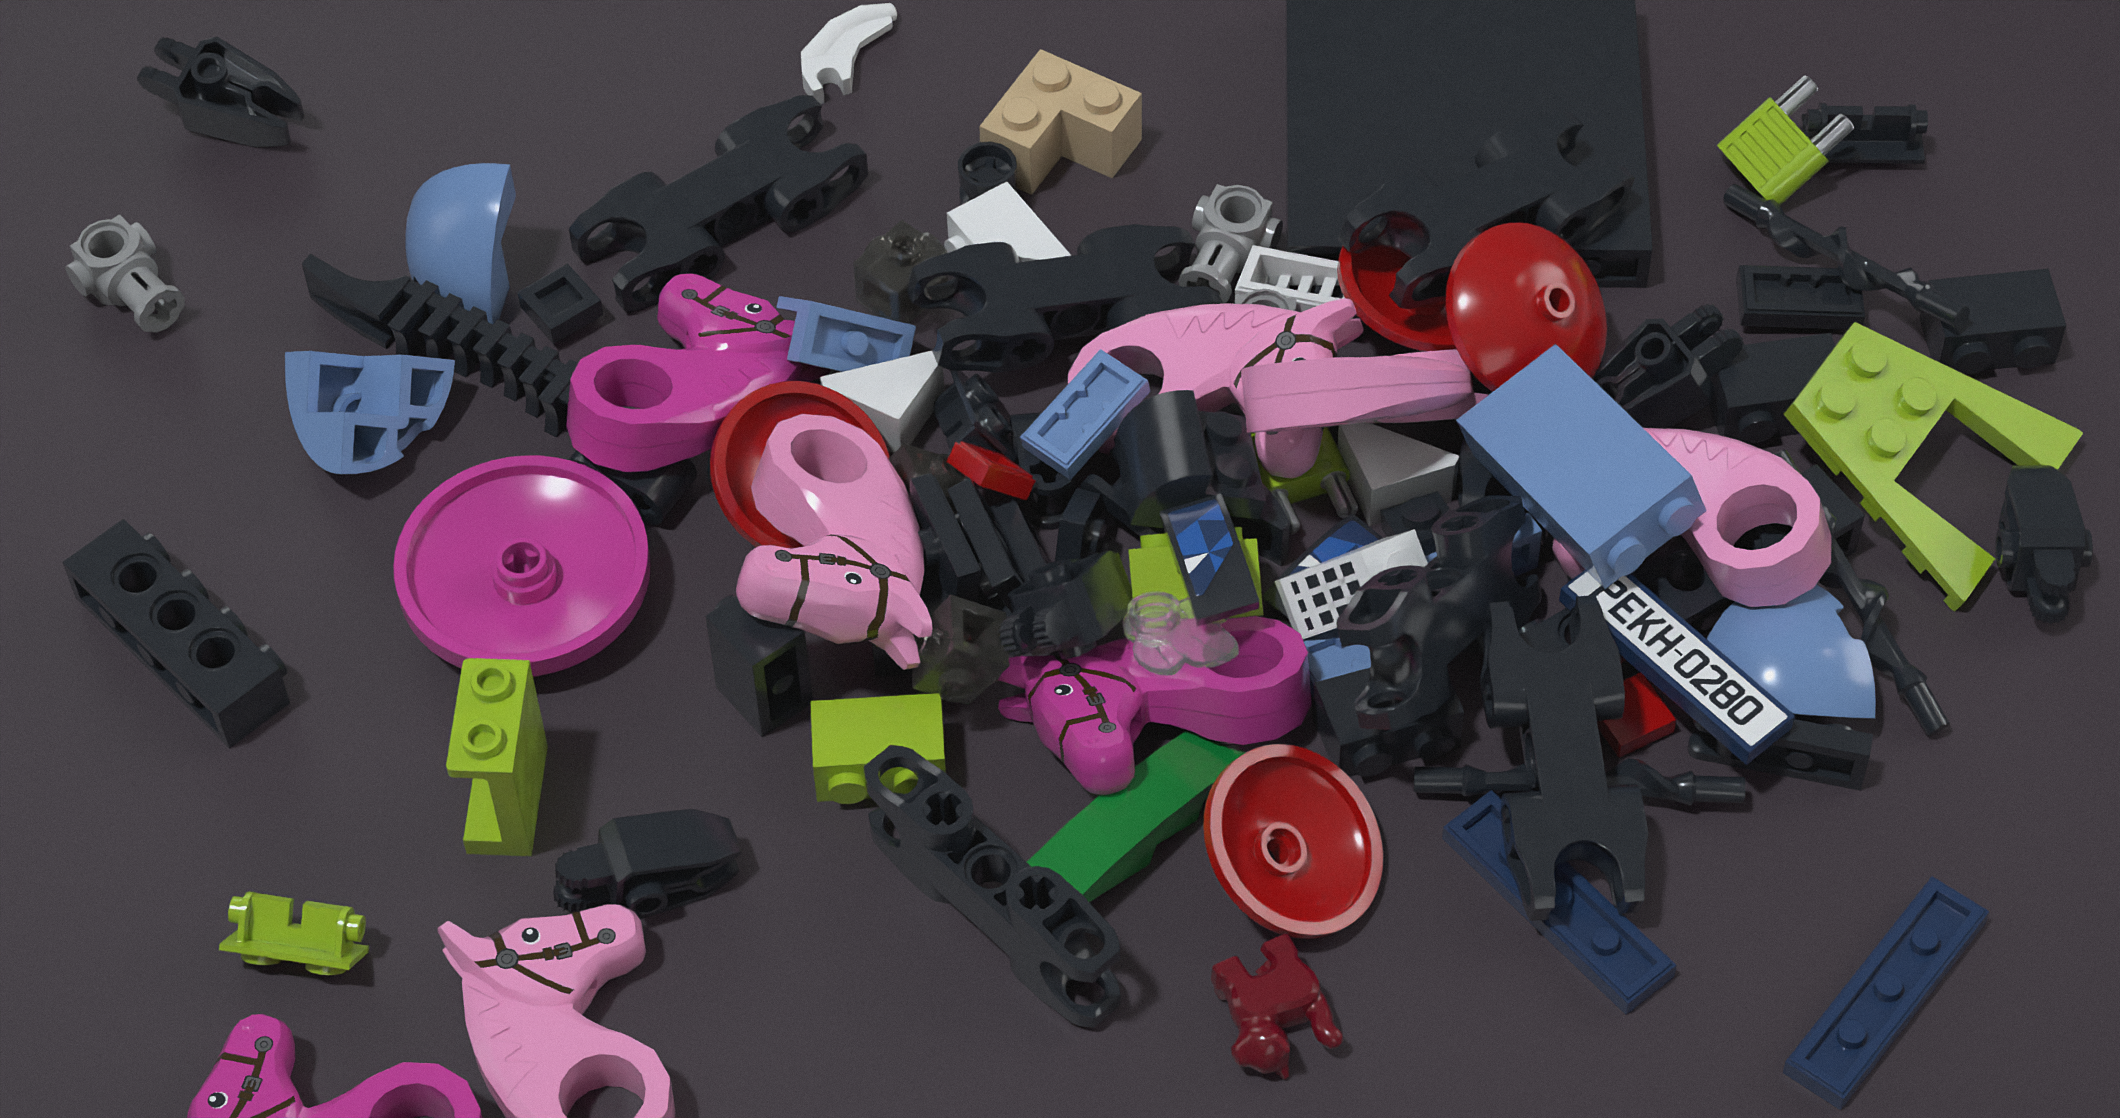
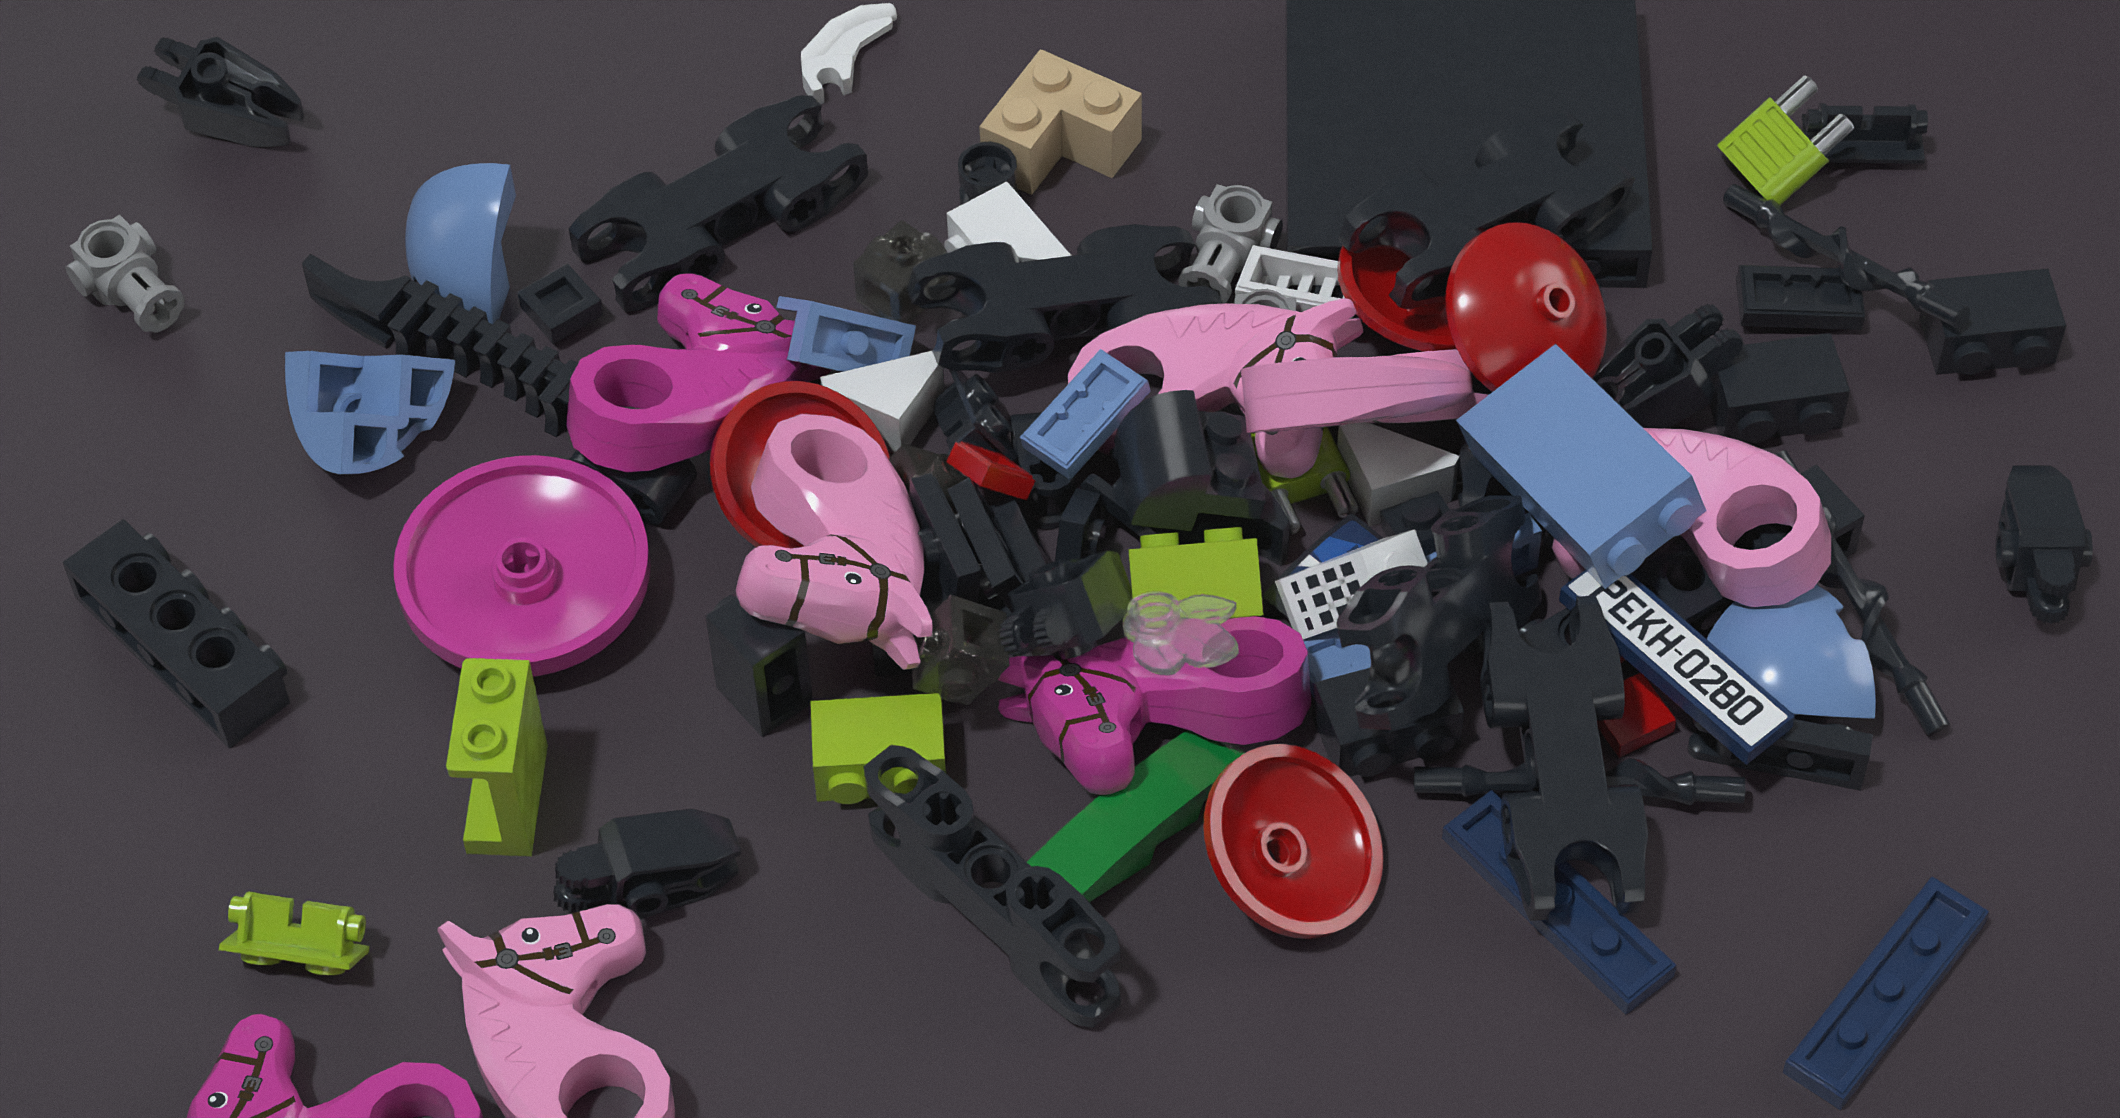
(1209, 559): slope -> none
(1274, 999): dark red animal -> none
(1873, 411): lime wing -> none

